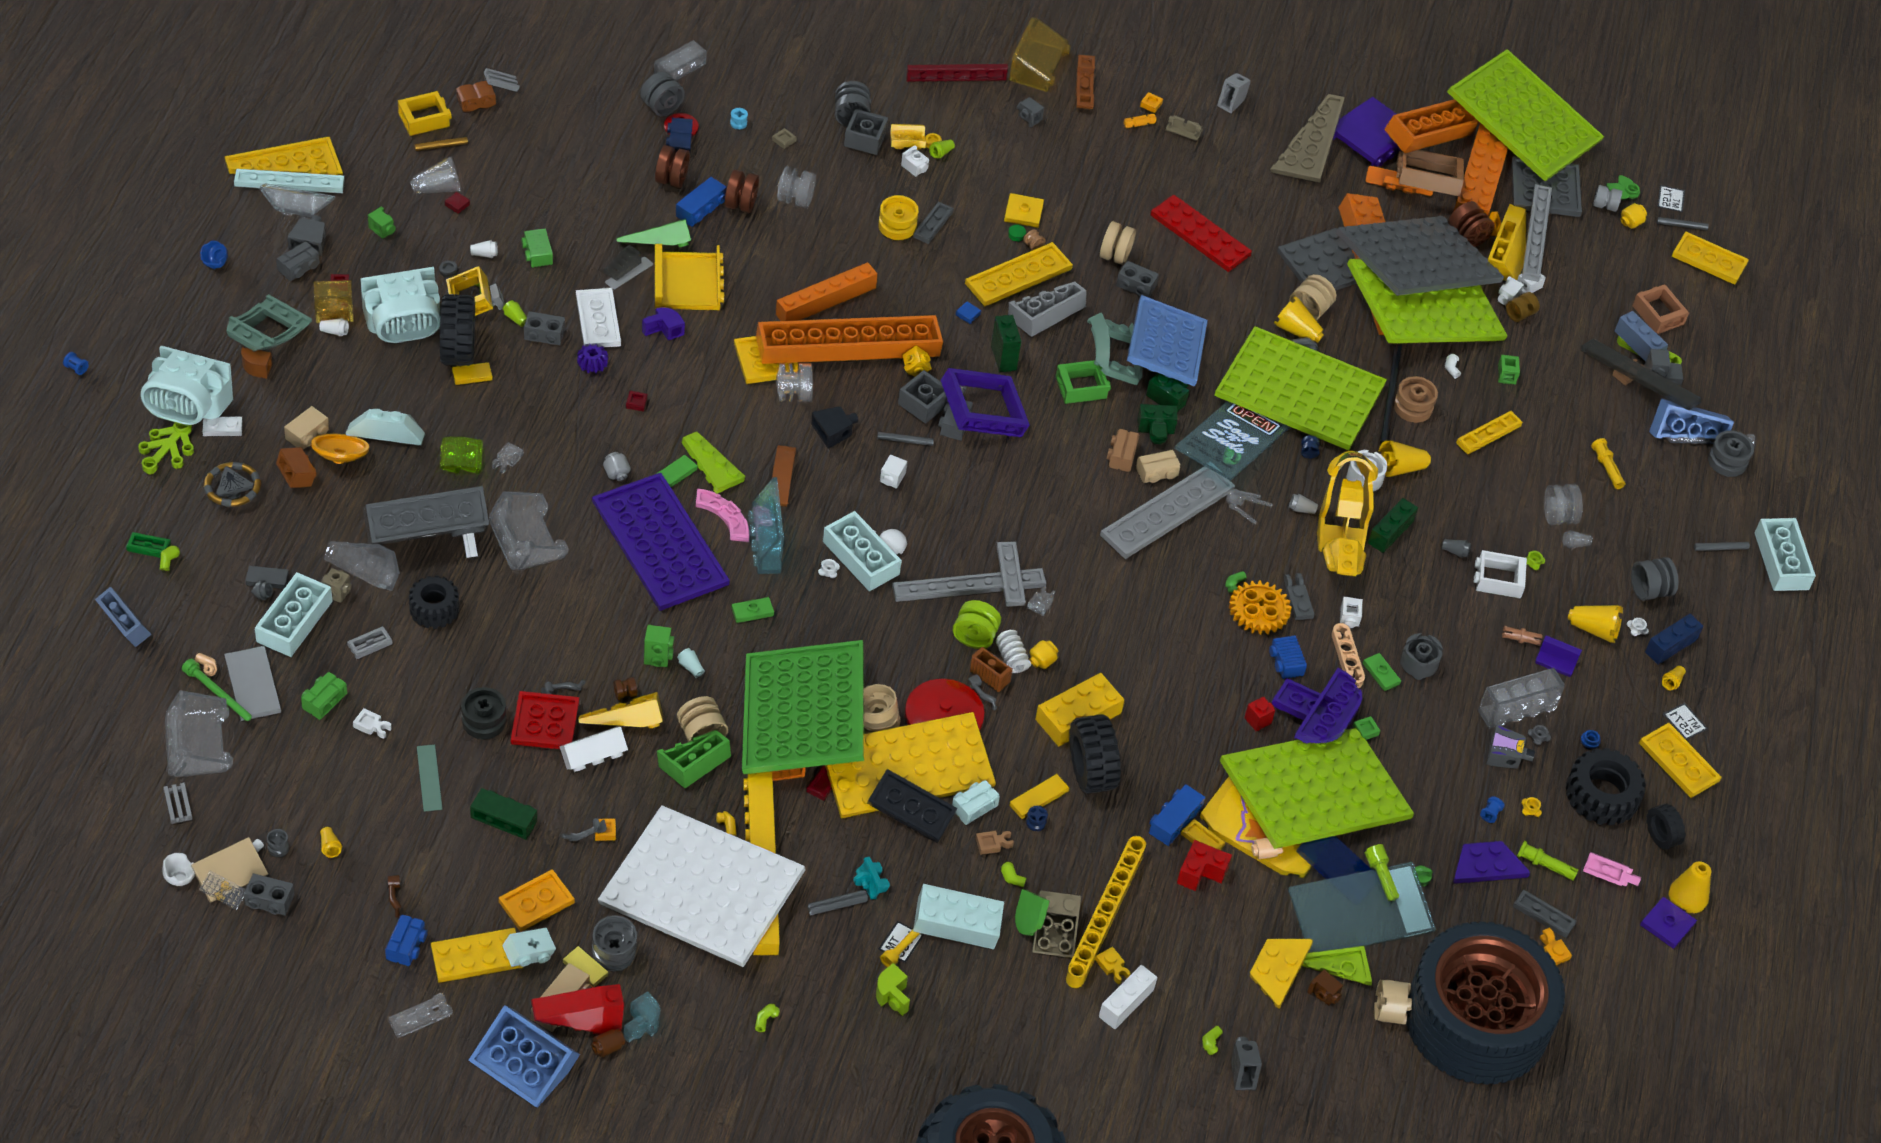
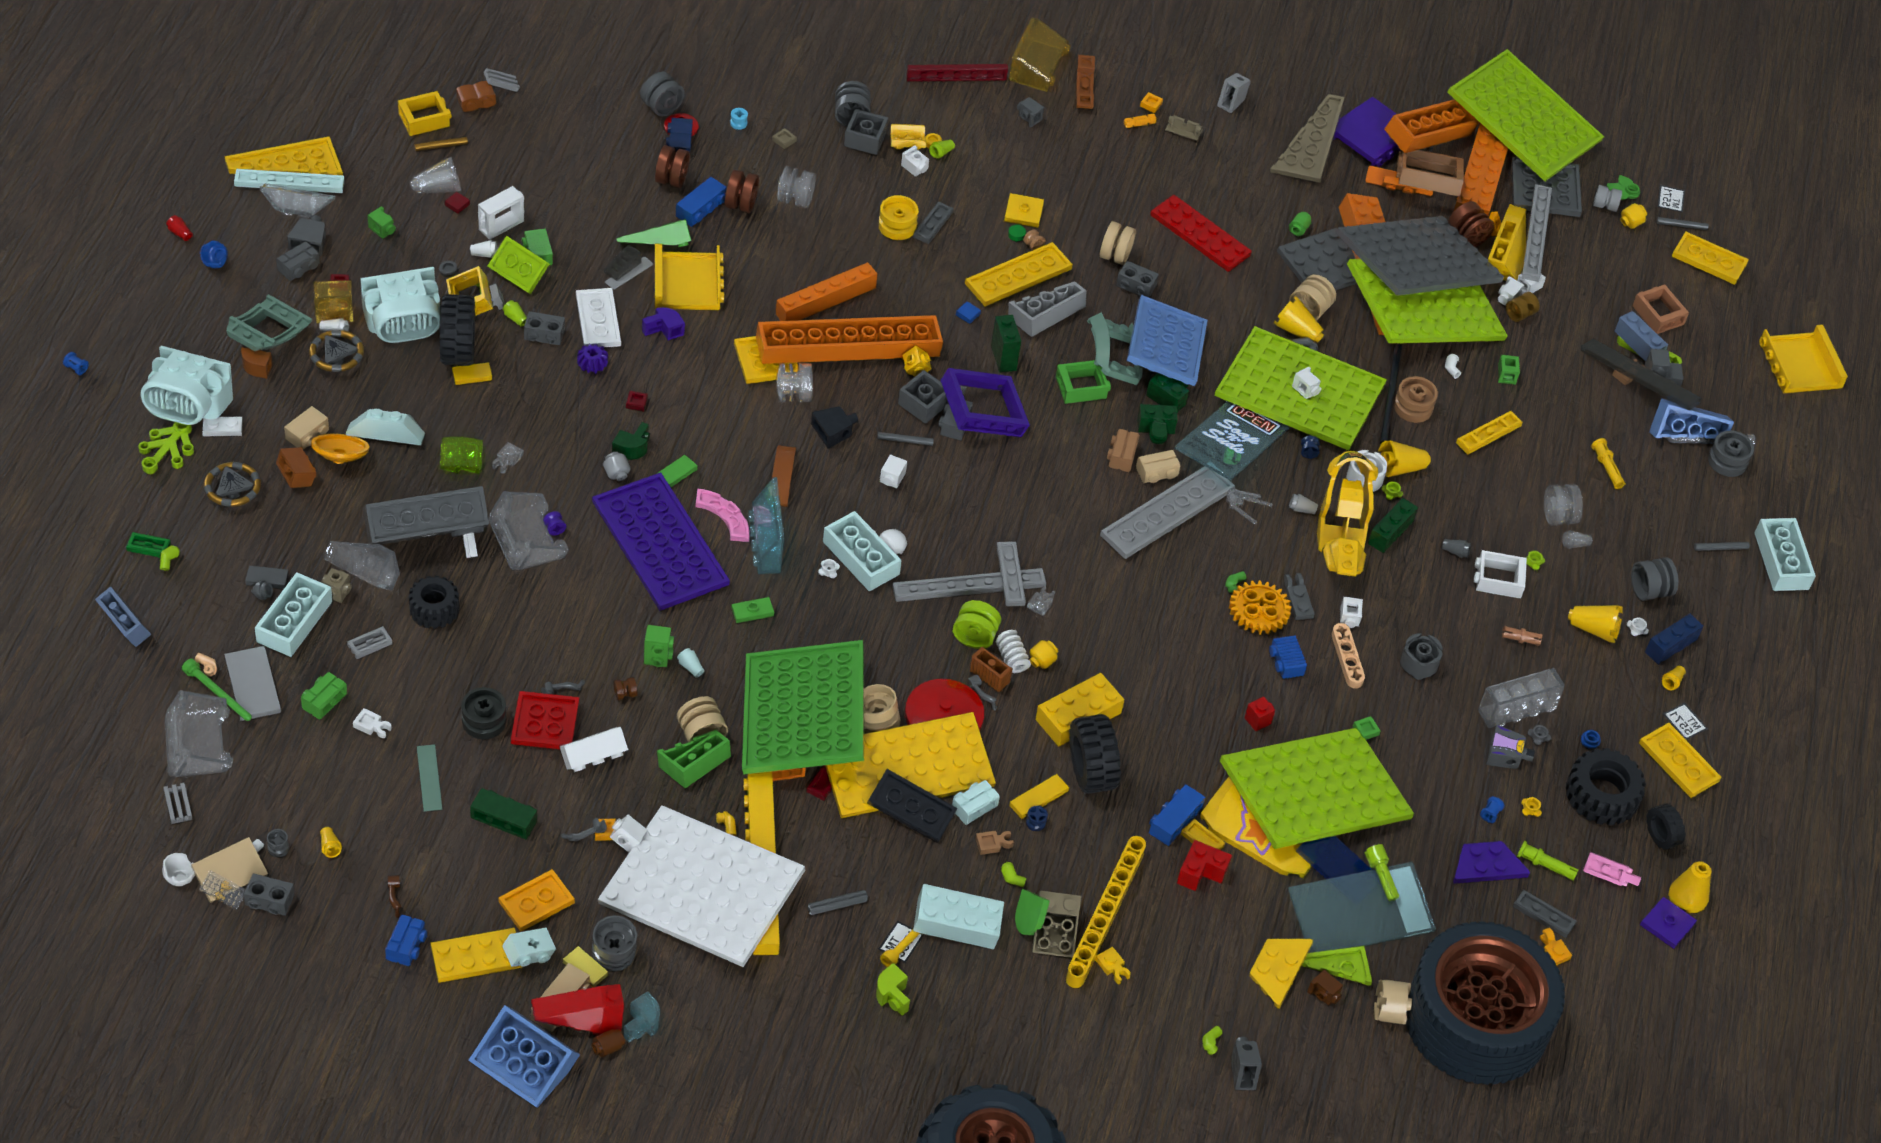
(178, 227): none -> red cone
(337, 351): none -> piece
(420, 1015): clear plate -> none
(489, 208): none -> white window
(518, 265): none -> lime plate
(554, 523): none -> dark purple wheel
(627, 832): none -> white brick
(632, 445): none -> dark green brick
(639, 713): yellow wedge -> none
(682, 60): clear brick -> none
(715, 466): lime wing -> none
(764, 1014): lime arm -> none
(869, 878): teal hips -> none
(1128, 997): white brick -> none
(1263, 849): light nougat brick -> none
(1300, 223): none -> bright green brick
(1306, 383): none -> white brick
(1323, 714): dark purple plate -> none
(1381, 672): bright green plate -> none
(1392, 490): none -> lime plate
(1424, 875): bright green tile -> none
(1558, 656): dark purple panel -> none
(1804, 361): none -> yellow panel

